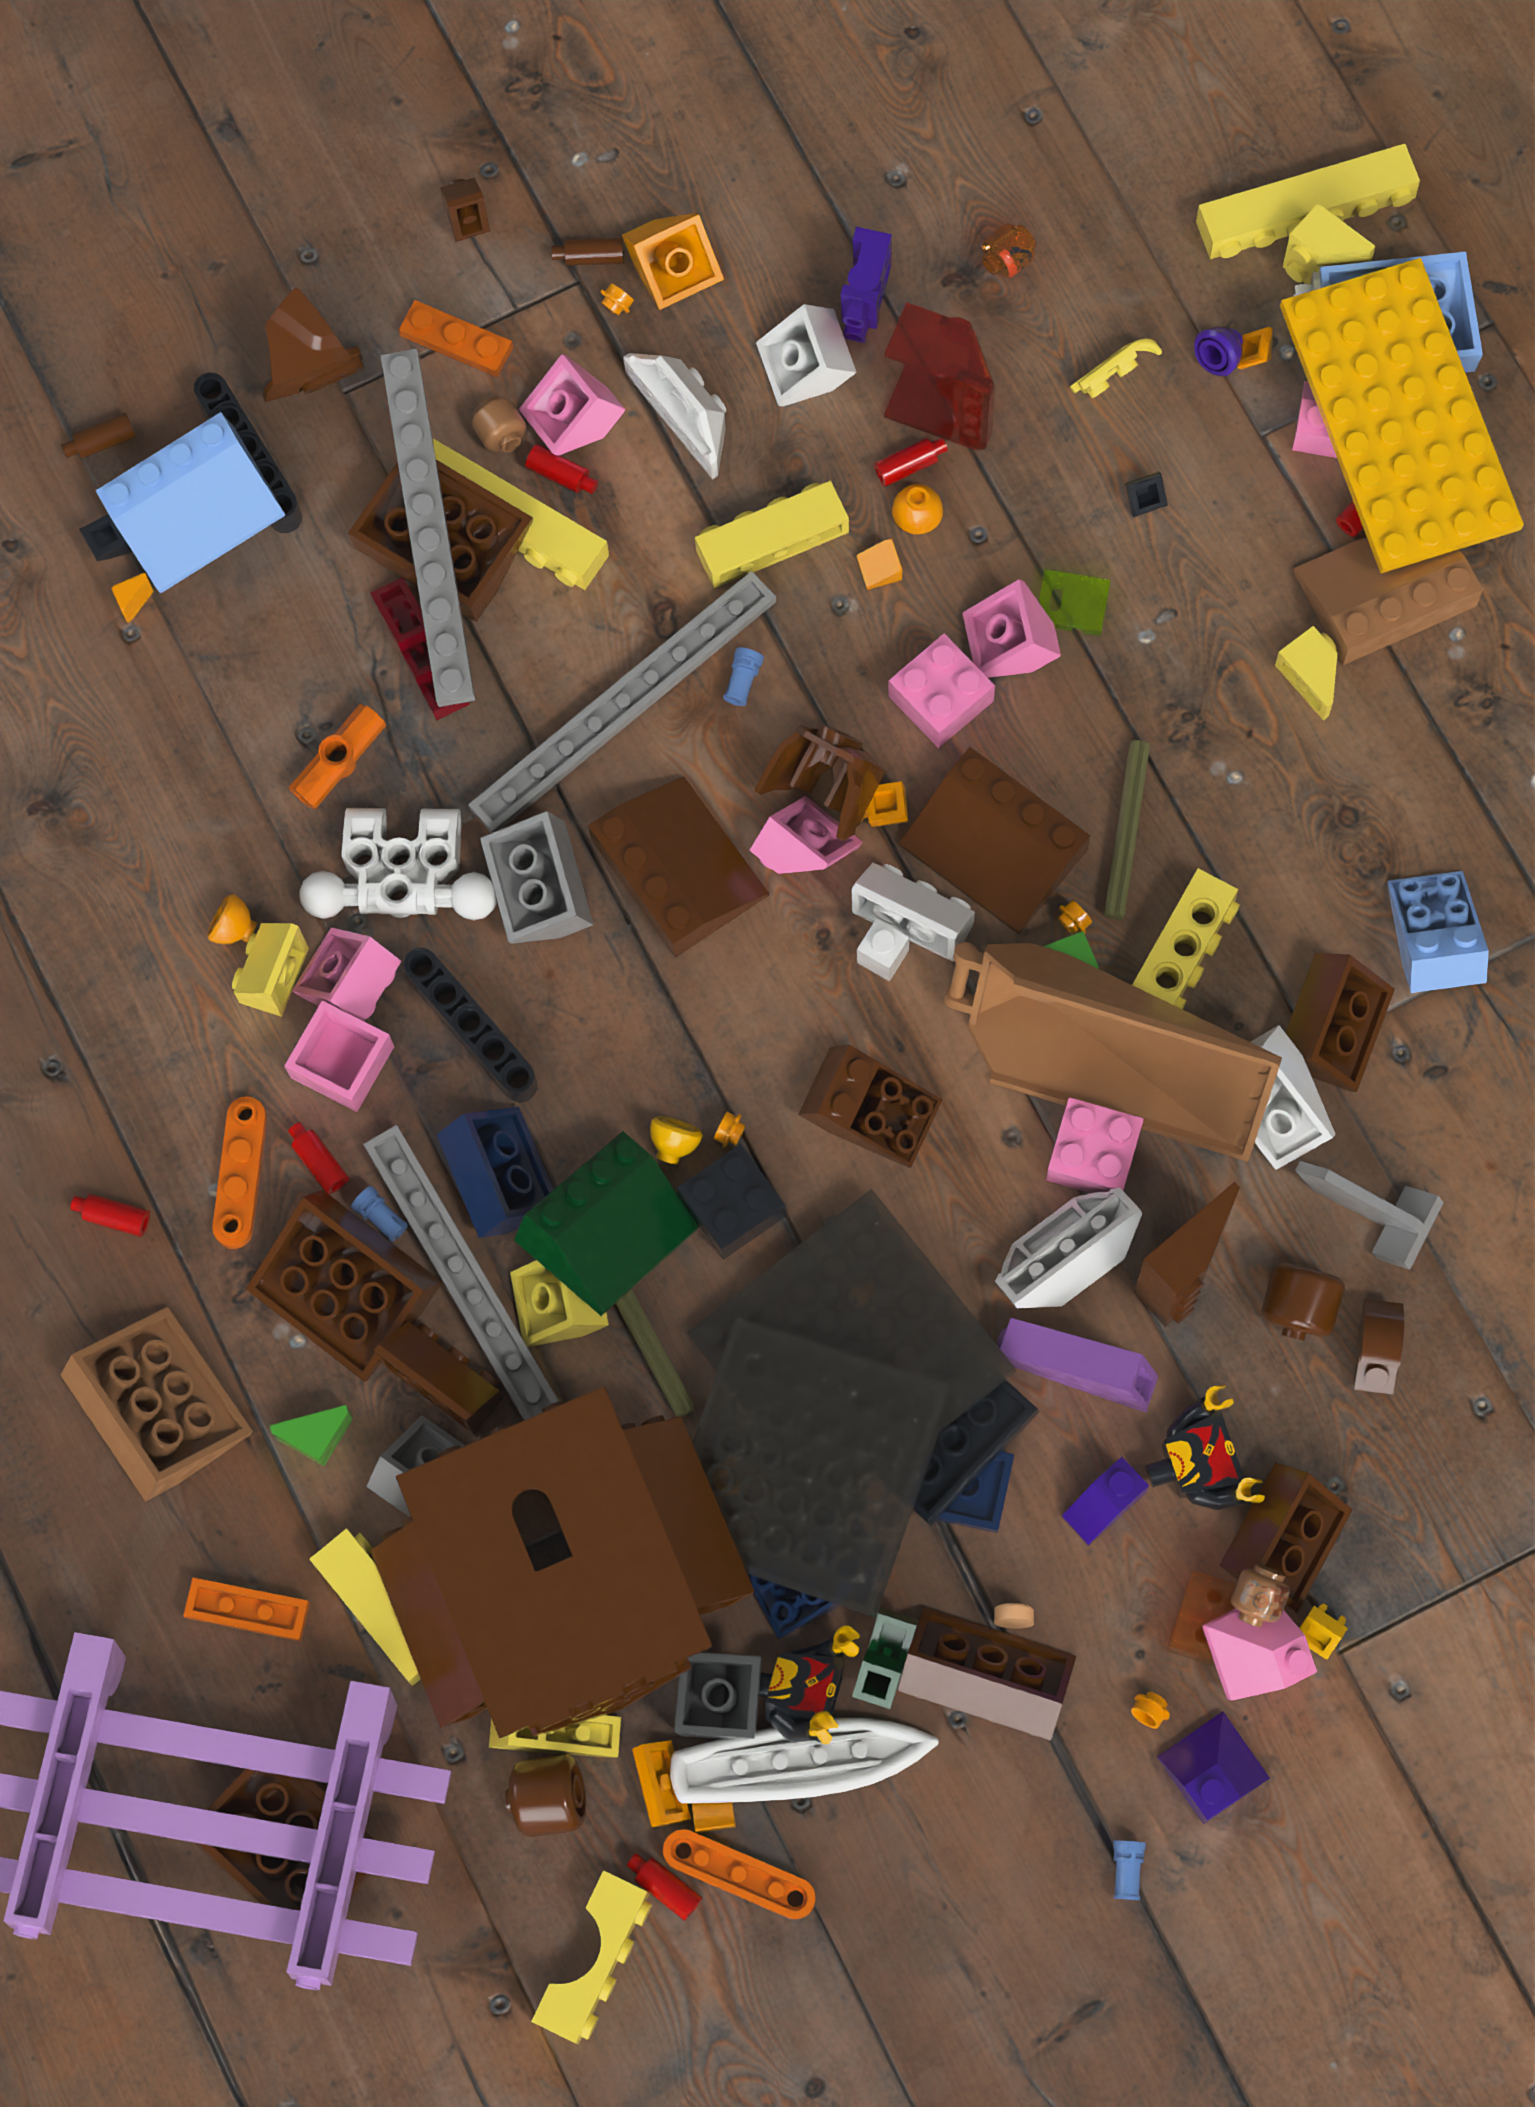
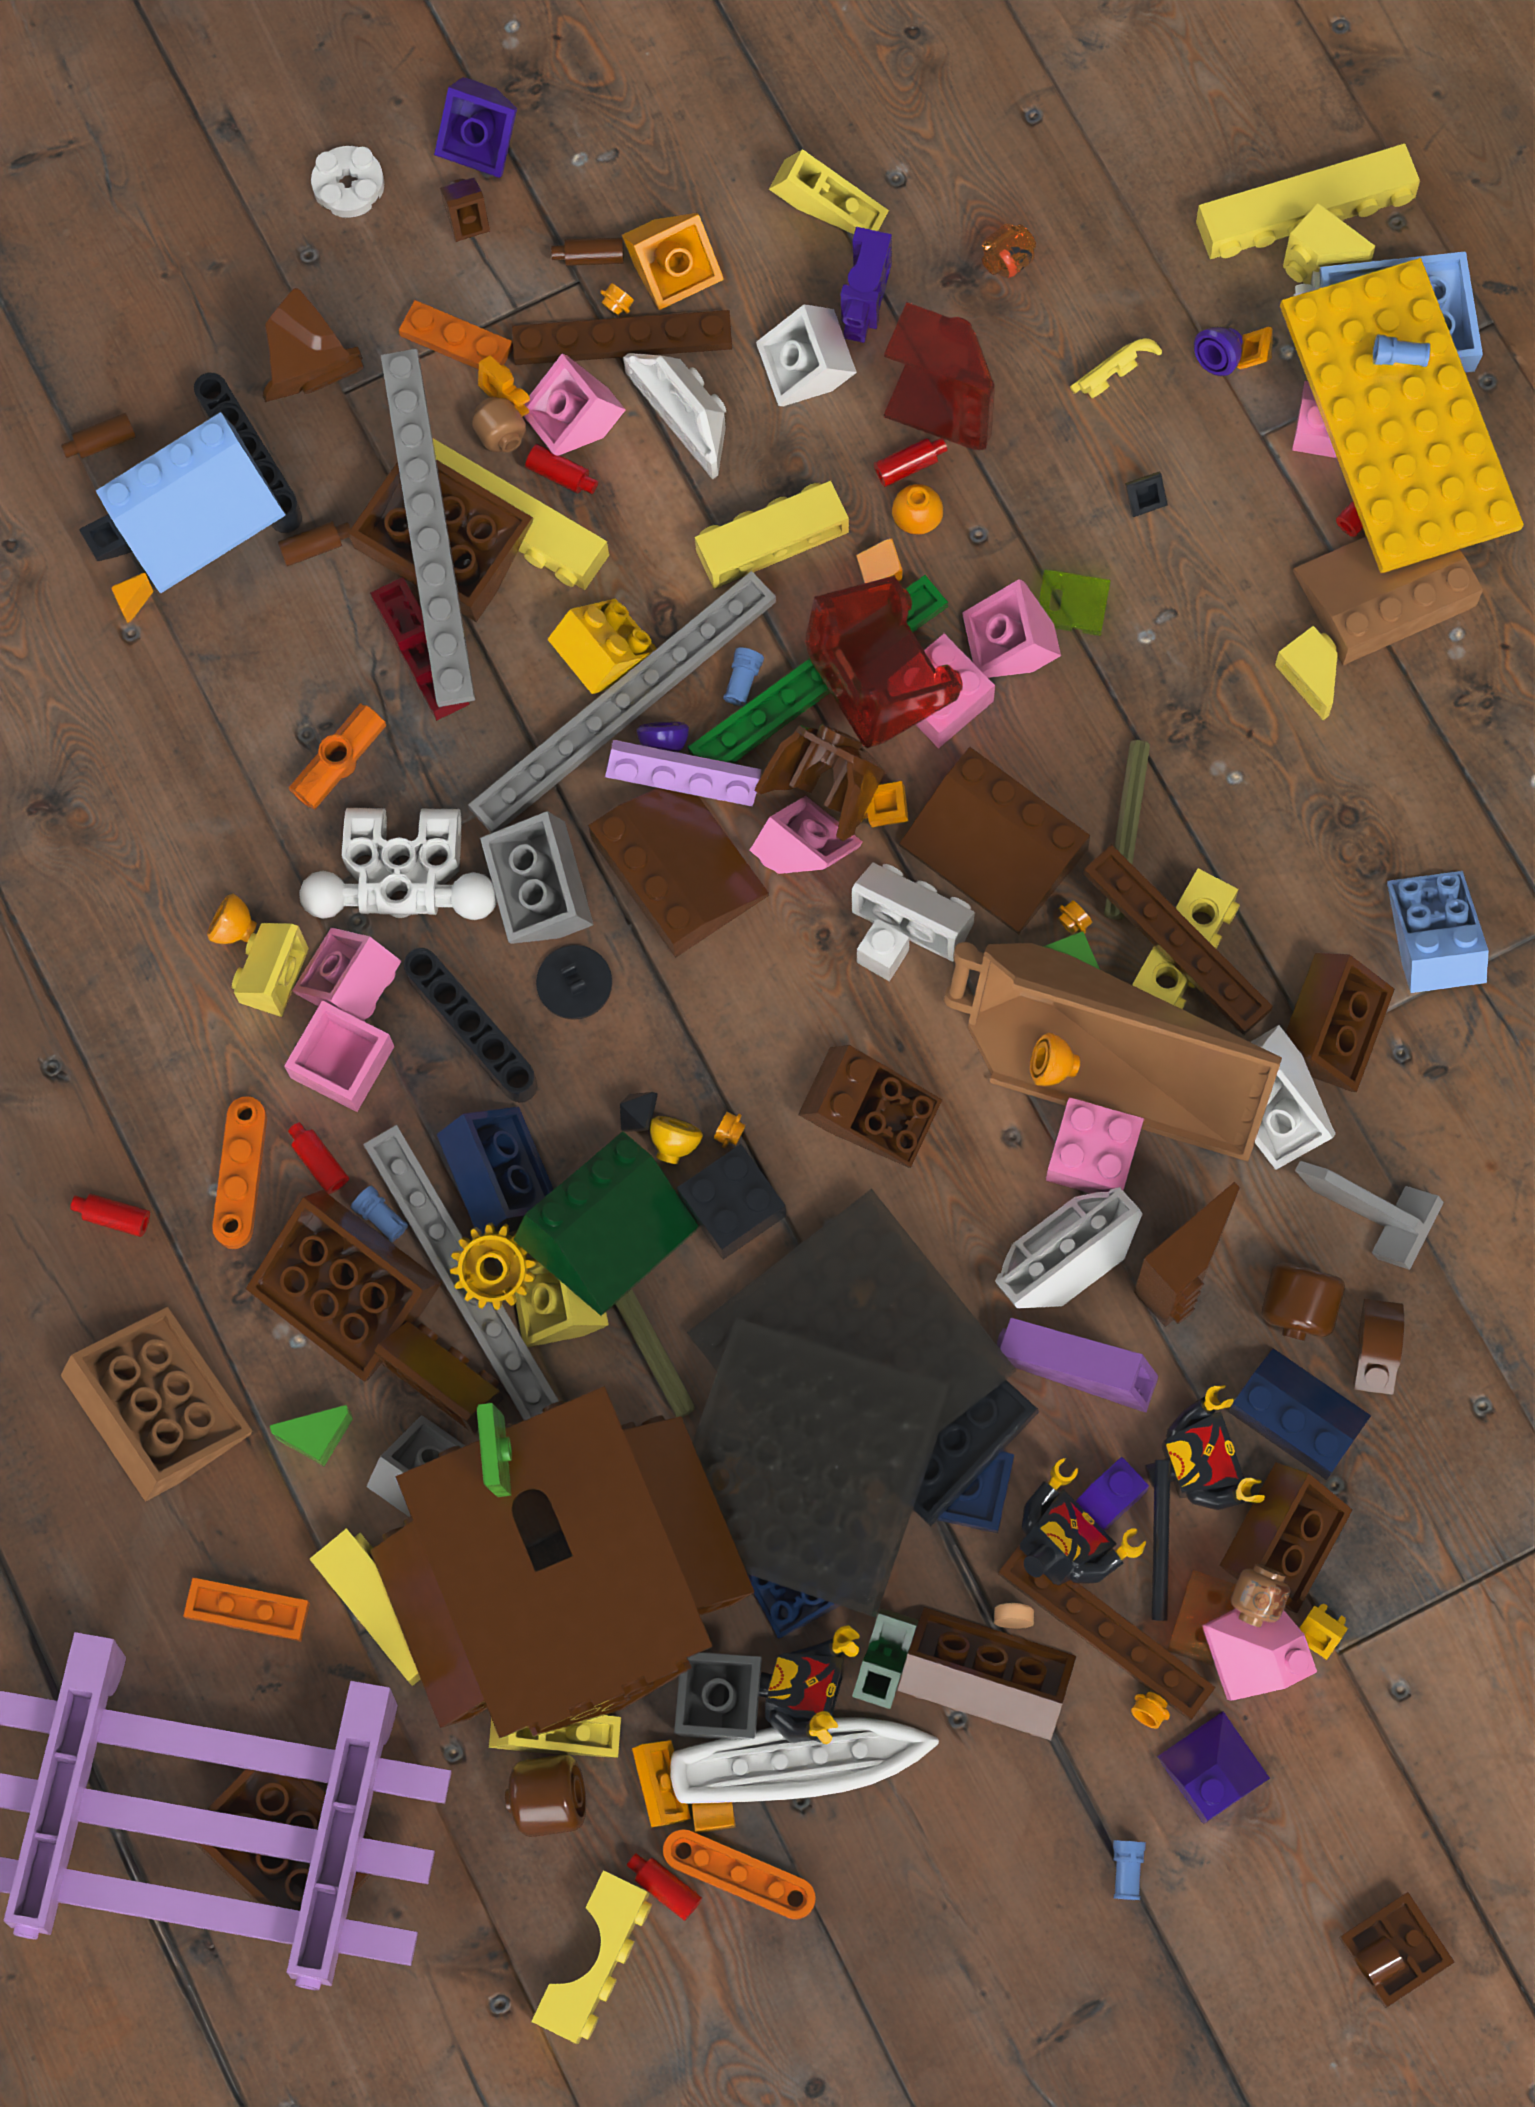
(313, 542): none -> reddish brown cylinder
(342, 162): none -> white plate
(476, 127): none -> dark purple slope
(478, 1281): none -> yellow gear
(494, 1449): none -> bright green plate
(498, 382): none -> light orange plate
(574, 982): none -> black piece
(601, 643): none -> yellow slope
(622, 336): none -> reddish brown plate
(637, 1111): none -> black slope
(663, 735): none -> dark purple brick
(682, 773): none -> lavender plate
(795, 693): none -> green plate
(825, 194): none -> light yellow slope
(875, 661): none -> clear red windscreen
(1052, 1061): none -> light orange brick
(1065, 1539): none -> torso
(1113, 1637): none -> reddish brown plate
(1161, 1540): none -> black bar
(1177, 939): none -> reddish brown plate
(1299, 1413): none -> dark blue slope
(1390, 351): none -> medium blue pin
(1396, 1949): none -> reddish brown plate

